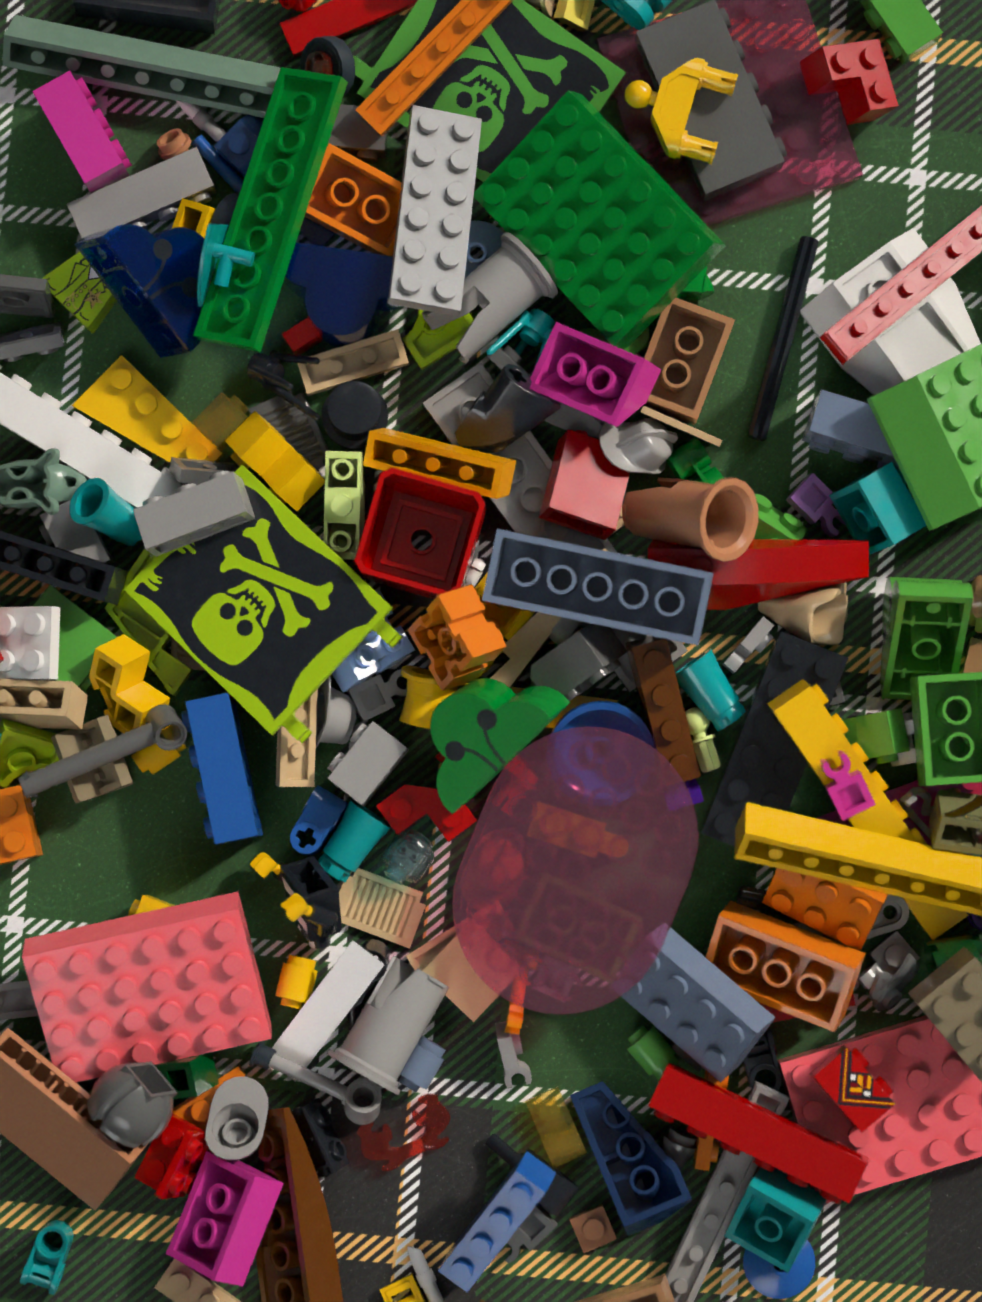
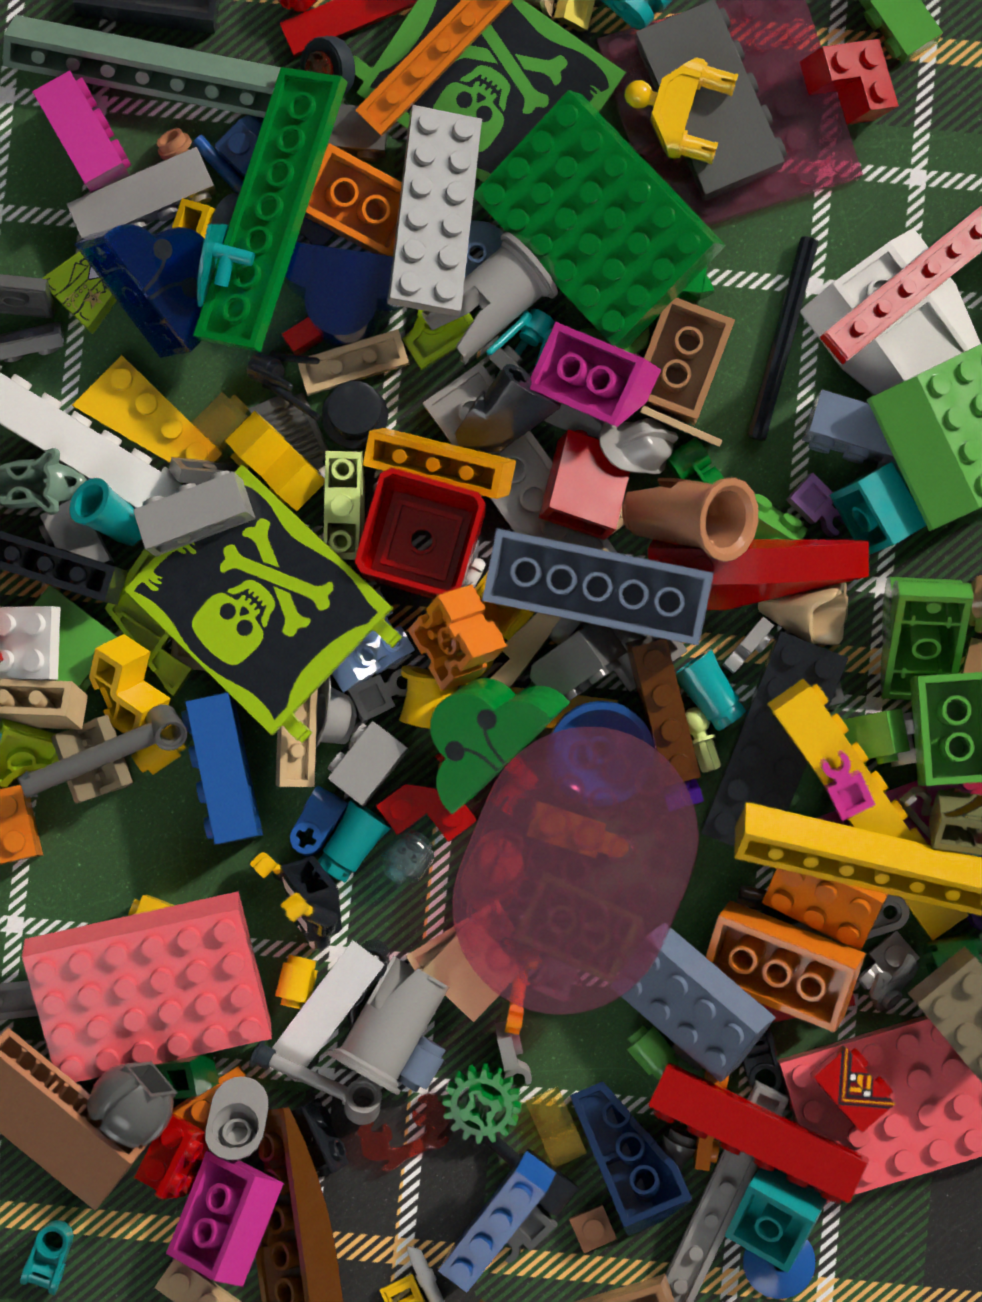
(202, 120): light grey piece -> none
(381, 907): tan window -> none
(491, 1091): none -> green gear

